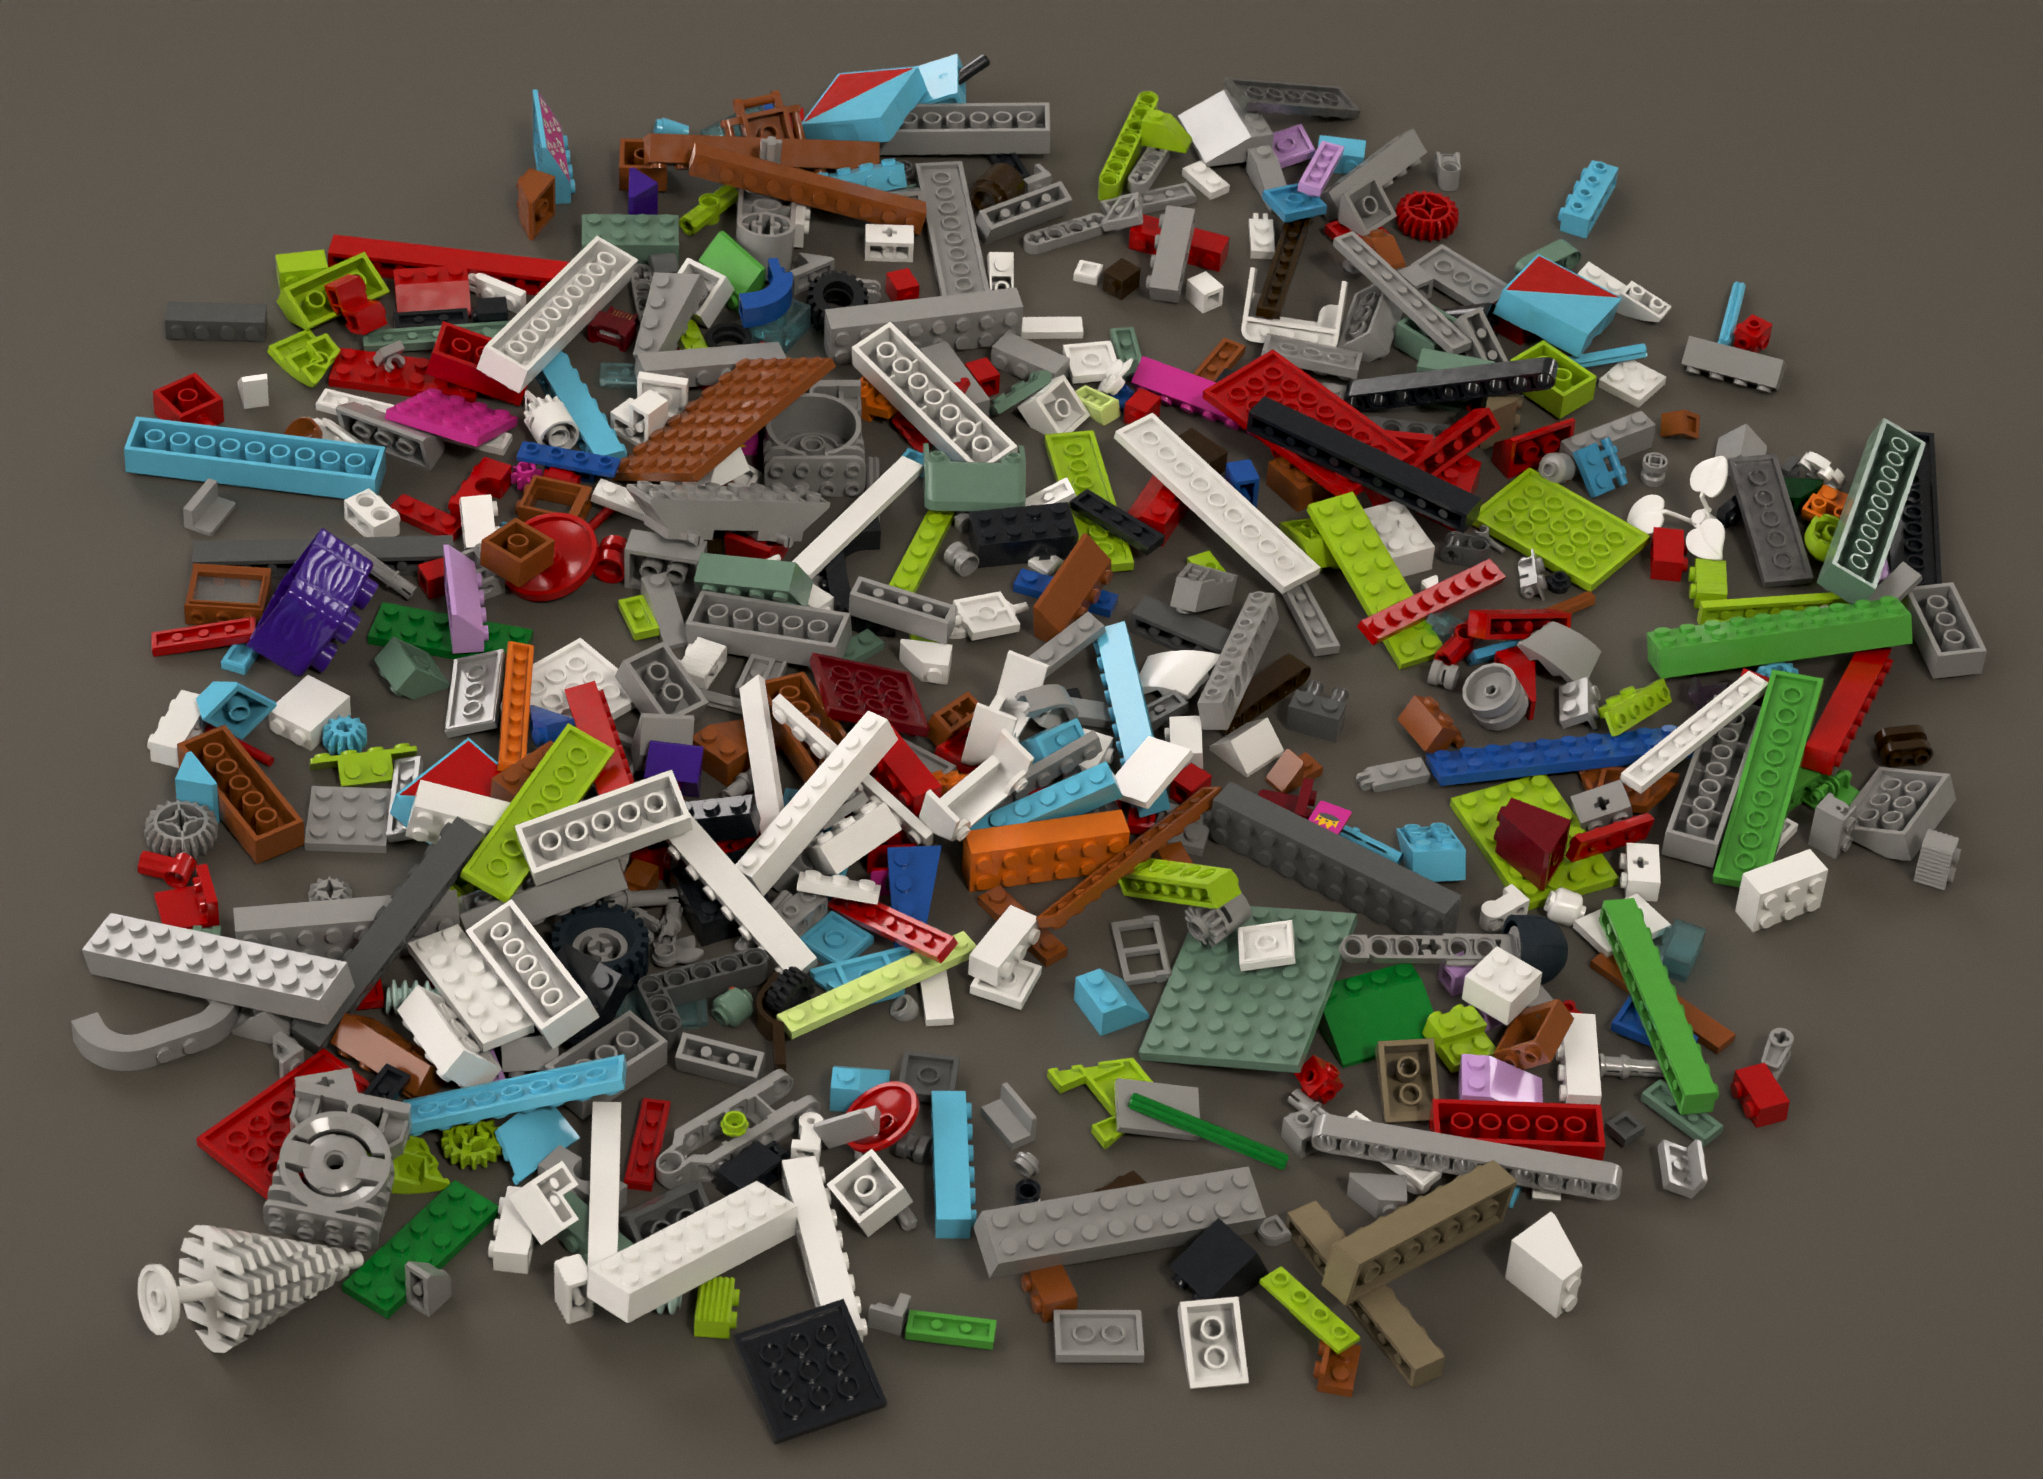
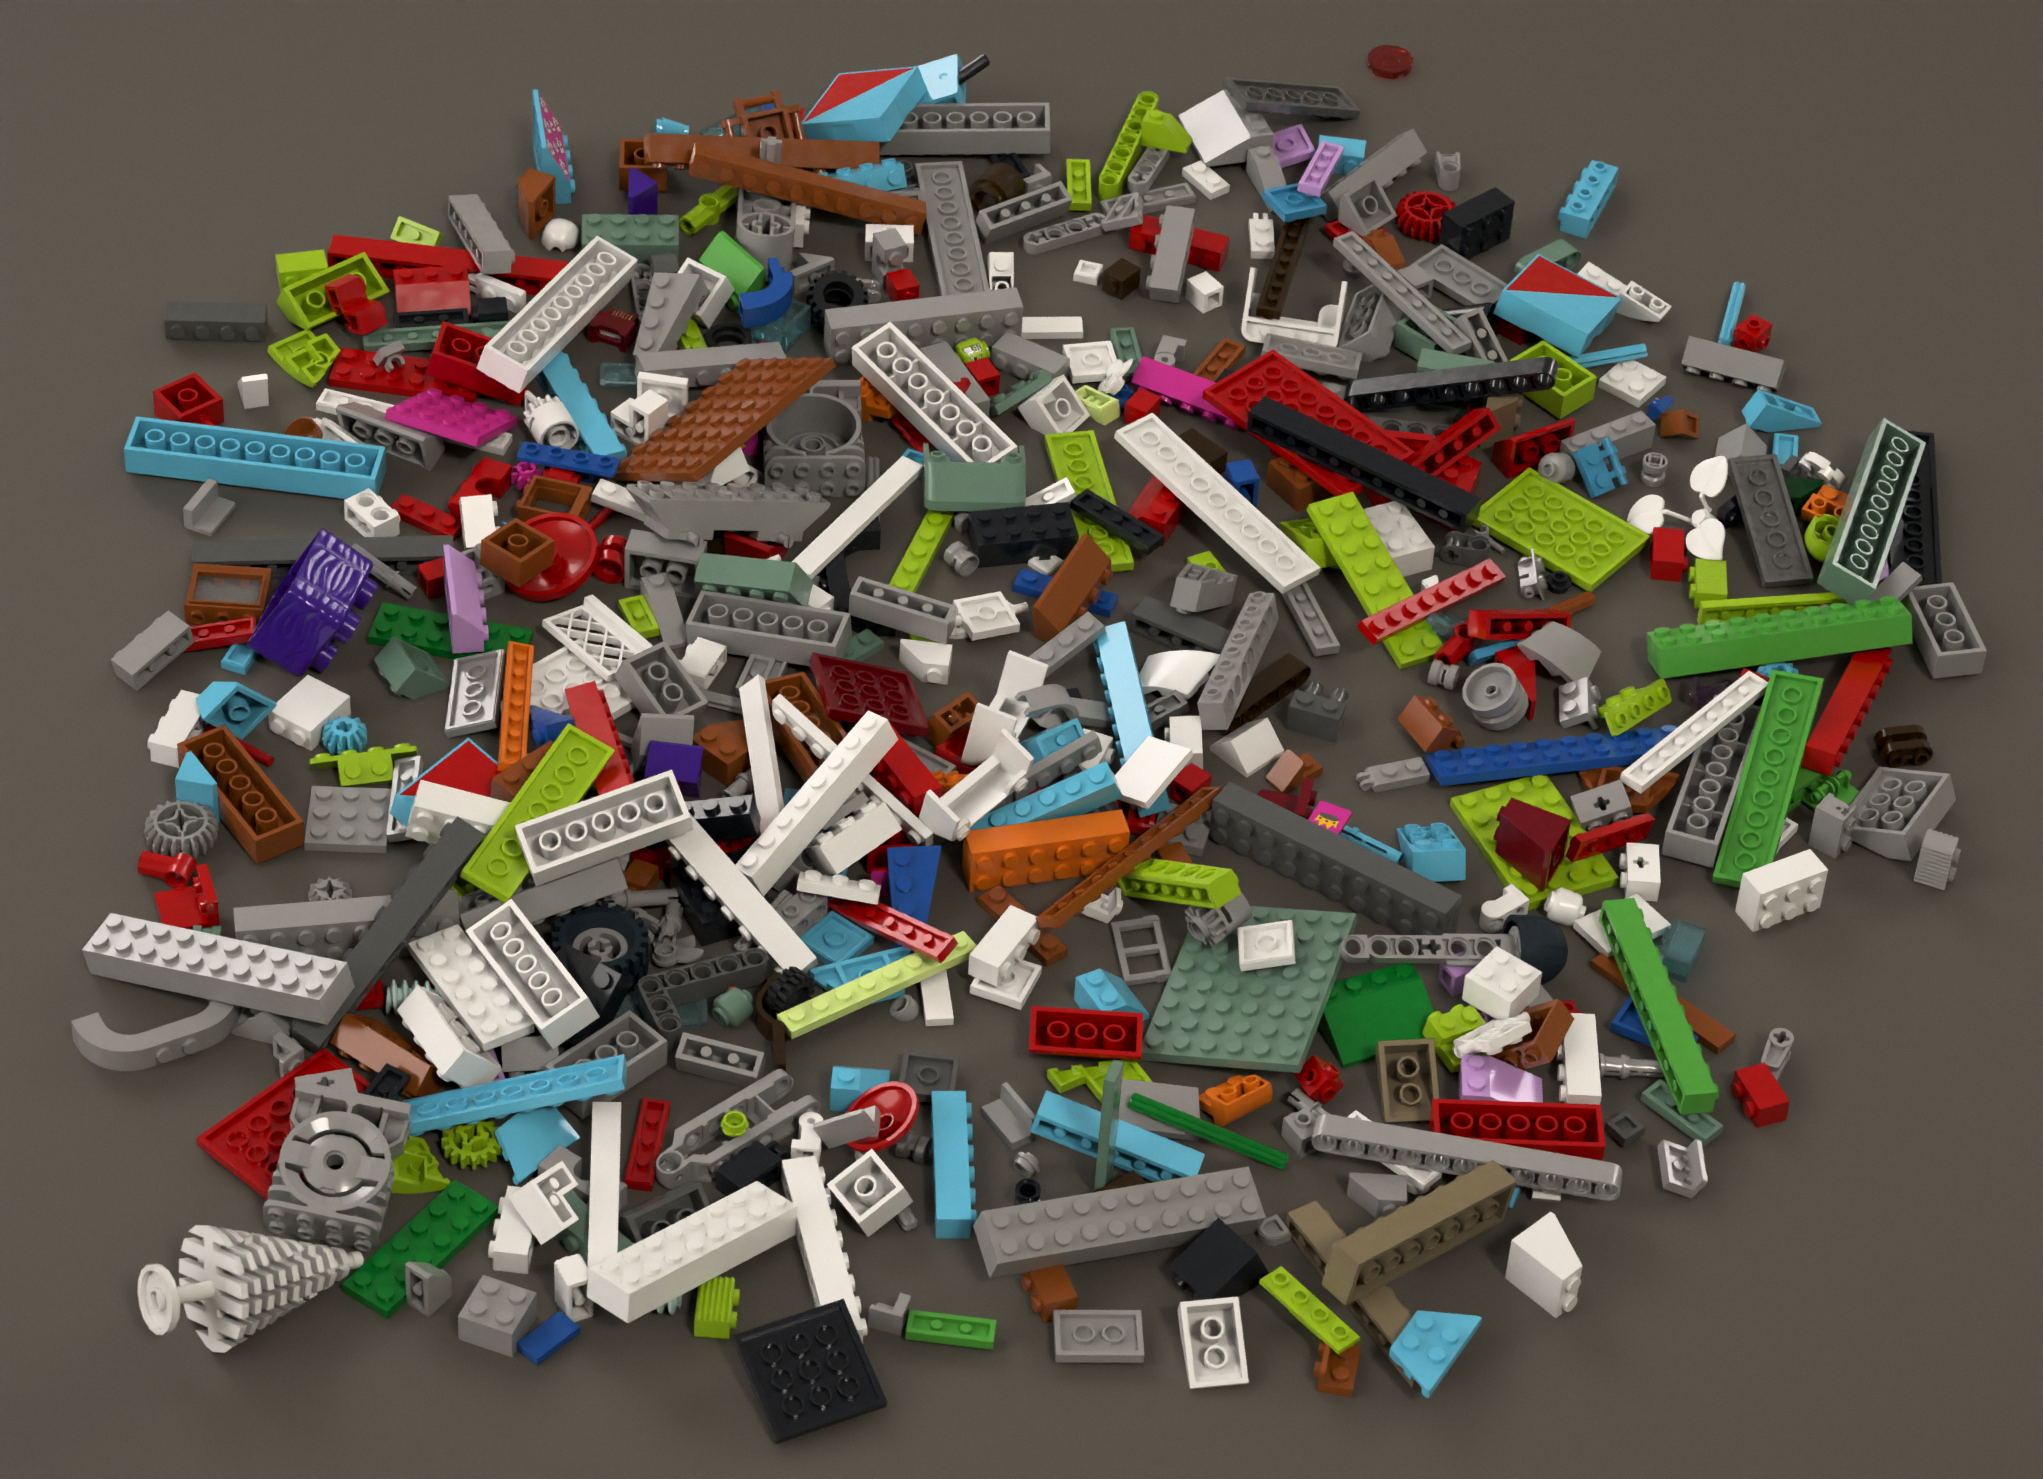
(152, 650): none -> light grey brick
(415, 233): none -> lime plate
(480, 234): none -> light grey brick
(497, 1315): none -> light grey brick
(548, 1338): none -> blue tile
(560, 234): none -> white hair
(610, 629): none -> white fence
(890, 249): none -> light grey brick
(972, 350): none -> lime head
(1079, 184): none -> lime plate
(1086, 1033): none -> red slope
(1105, 907): none -> white bracket
(1108, 1125): none -> sand green tile
(1136, 1148): none -> medium azure brick
(1171, 350): none -> light grey leg
(1235, 1098): none -> orange brick
(1390, 61): none -> clear red tile
(1432, 1345): none -> medium azure wing
(1478, 223): none -> black brick
(1493, 1036): none -> white plate
(1657, 406): none -> blue plate
(1778, 414): none -> medium azure slope
(1784, 446): none -> medium azure tile

